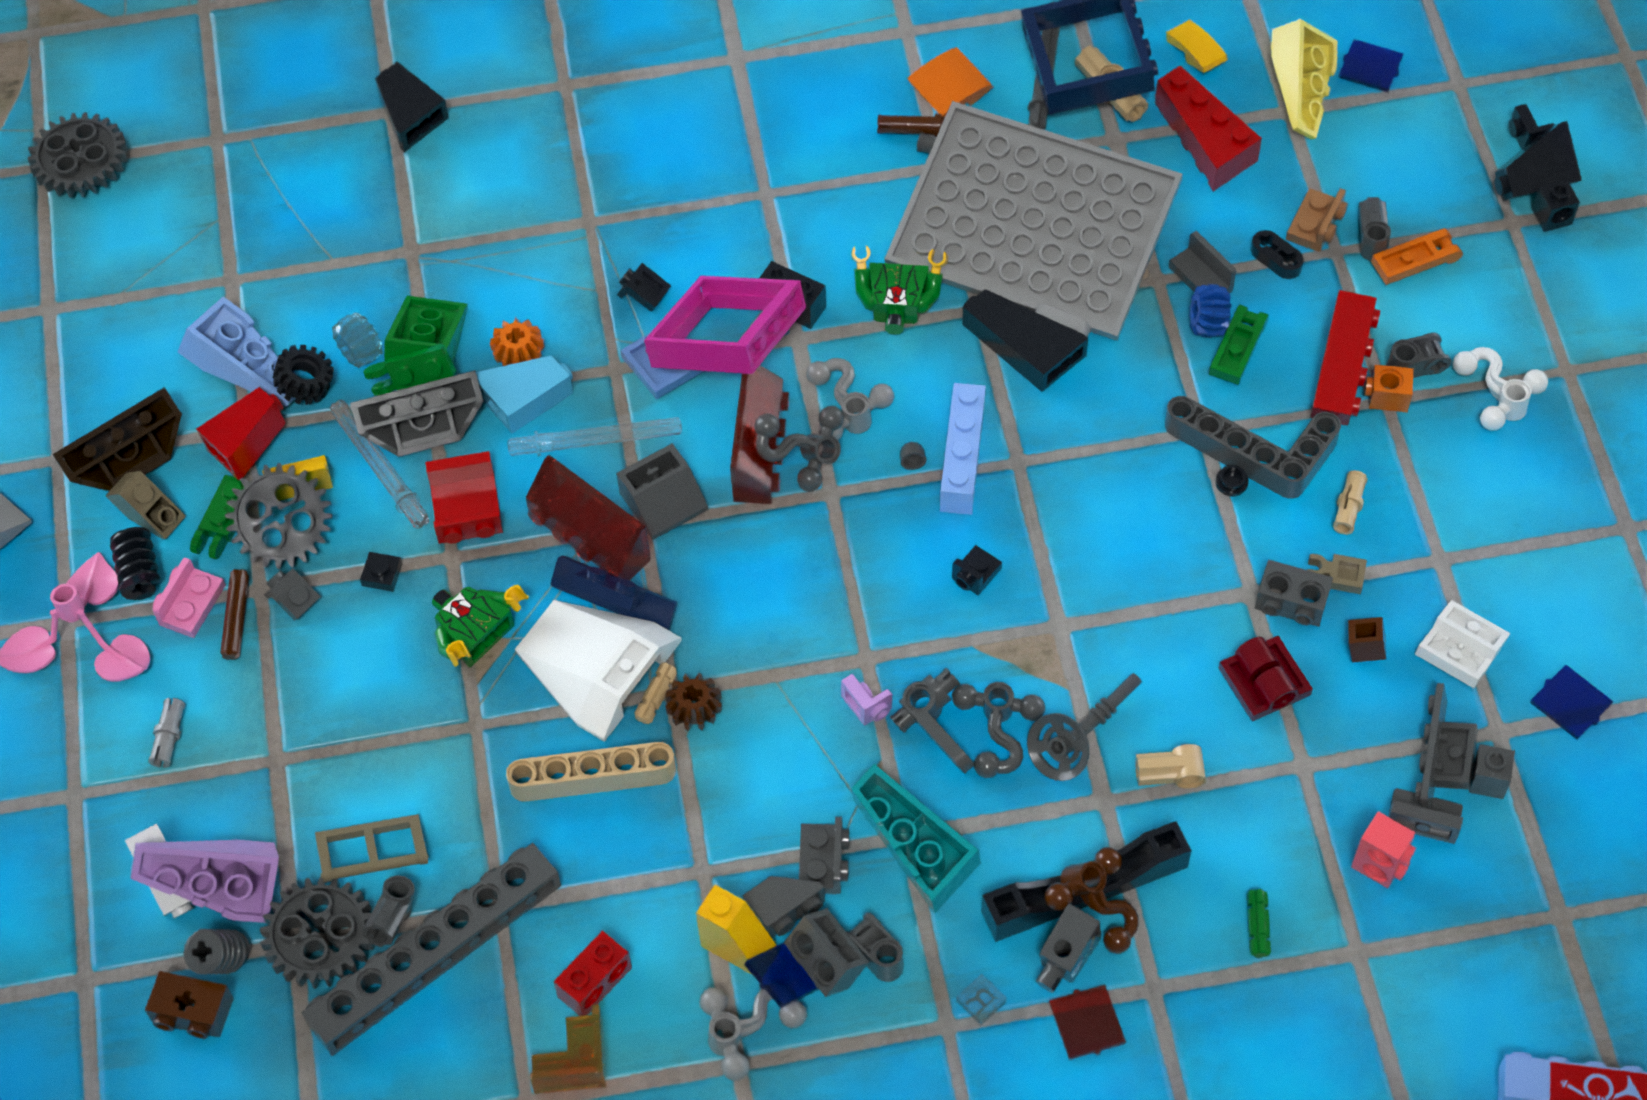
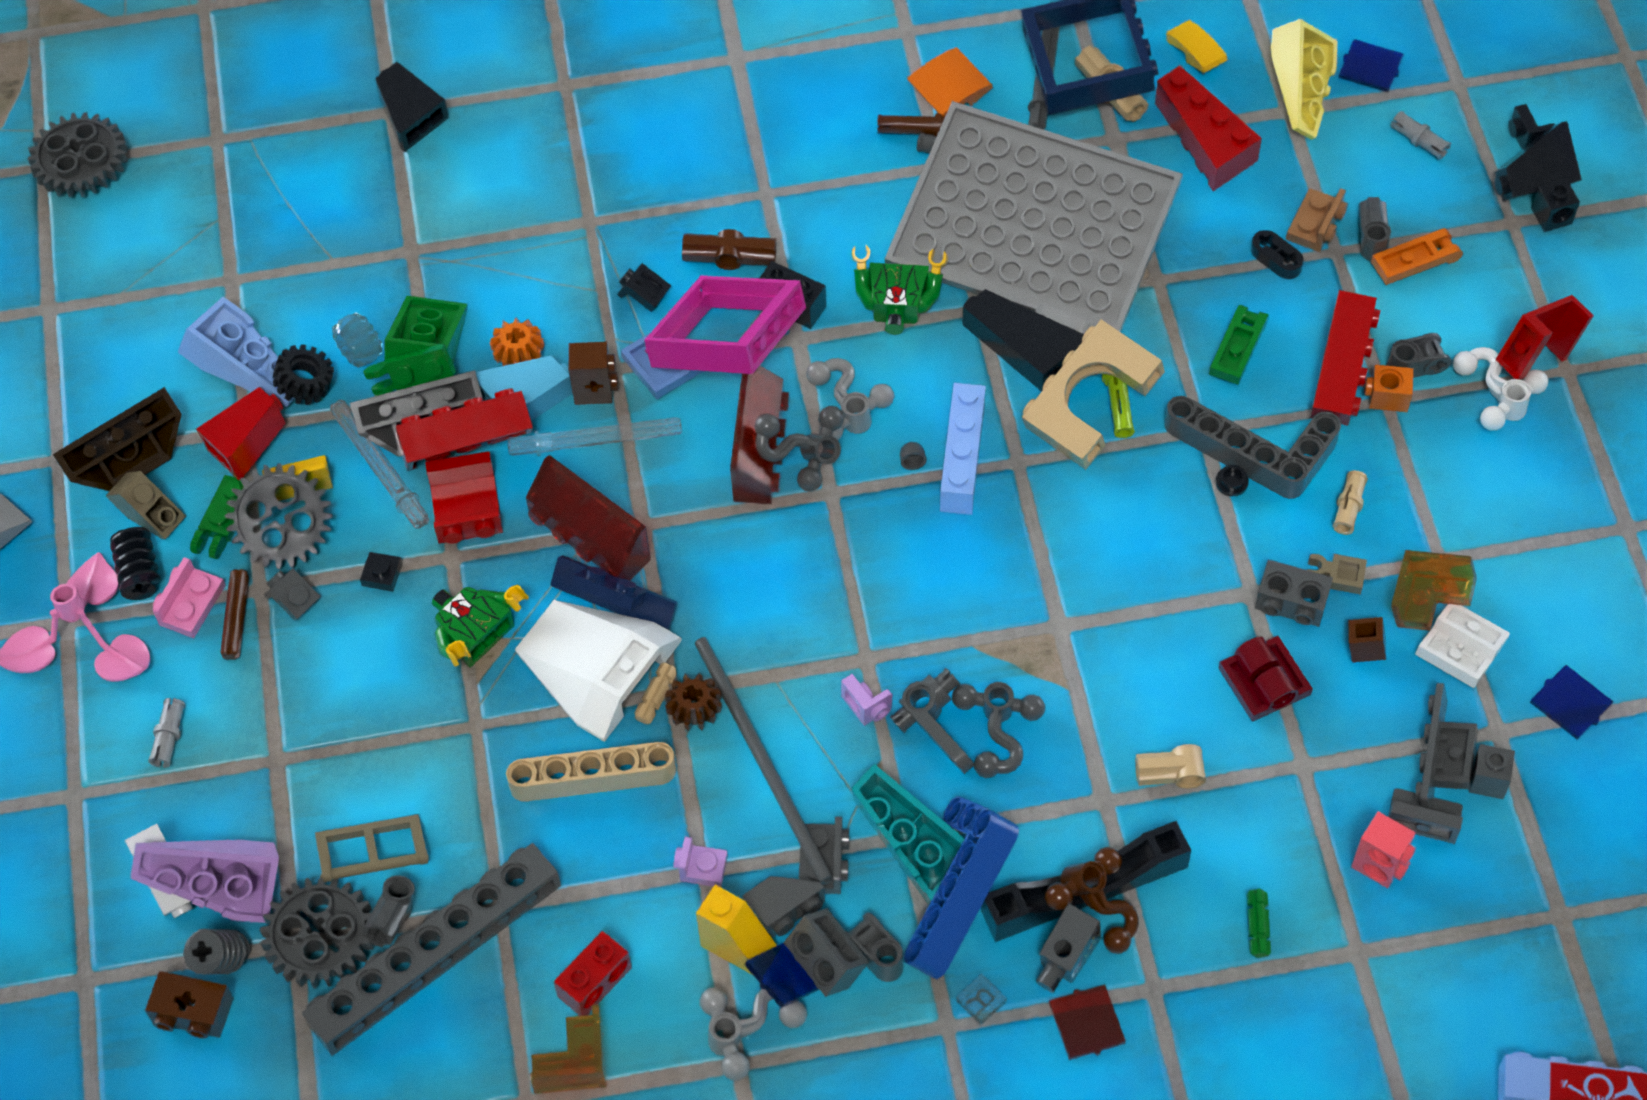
(463, 427): none -> red wedge
(592, 373): none -> reddish brown brick
(661, 491): dark grey slope -> none
(700, 864): none -> lavender bracket
(728, 249): none -> reddish brown piece
(764, 762): none -> dark grey piece
(963, 887): none -> blue beam
(975, 570): black bracket -> none
(1072, 740): dark grey dish -> none
(1101, 352): none -> tan arch
(1122, 422): none -> lime pin
(1202, 265): dark grey panel -> none
(1210, 310): blue gear -> none
(1420, 135): none -> light grey pin
(1430, 580): none -> clear orange panel
(1553, 325): none -> red panel

